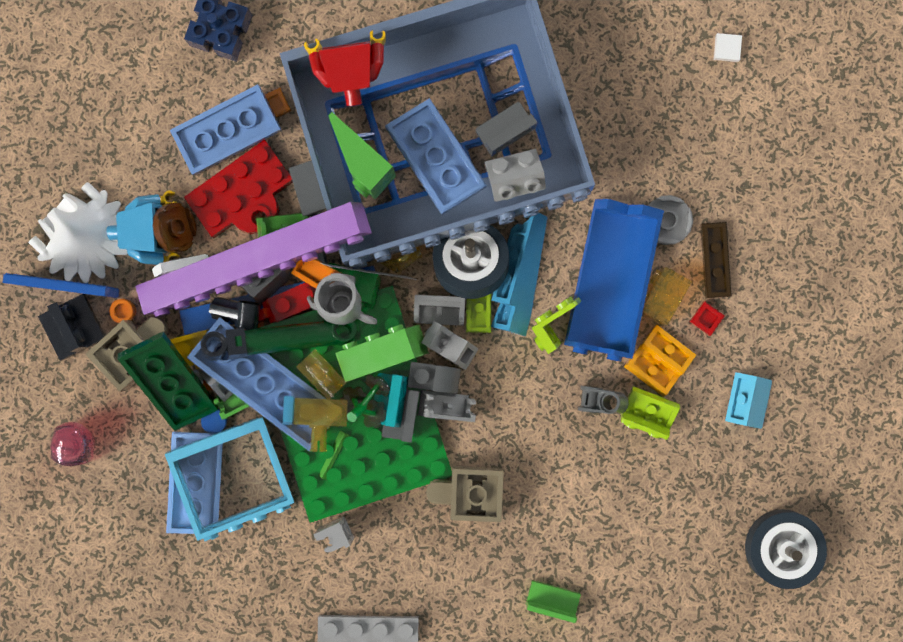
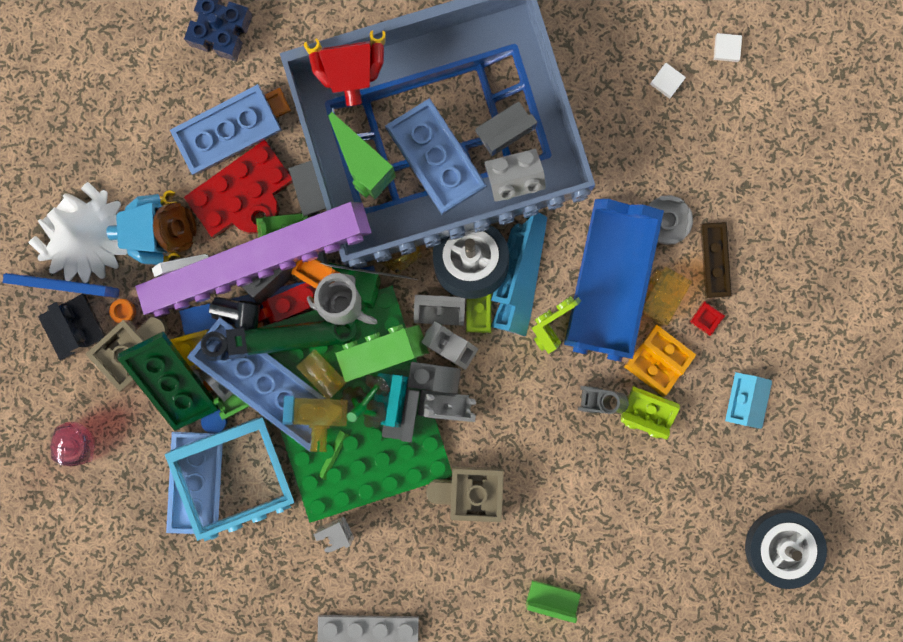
(667, 80): none -> white tile

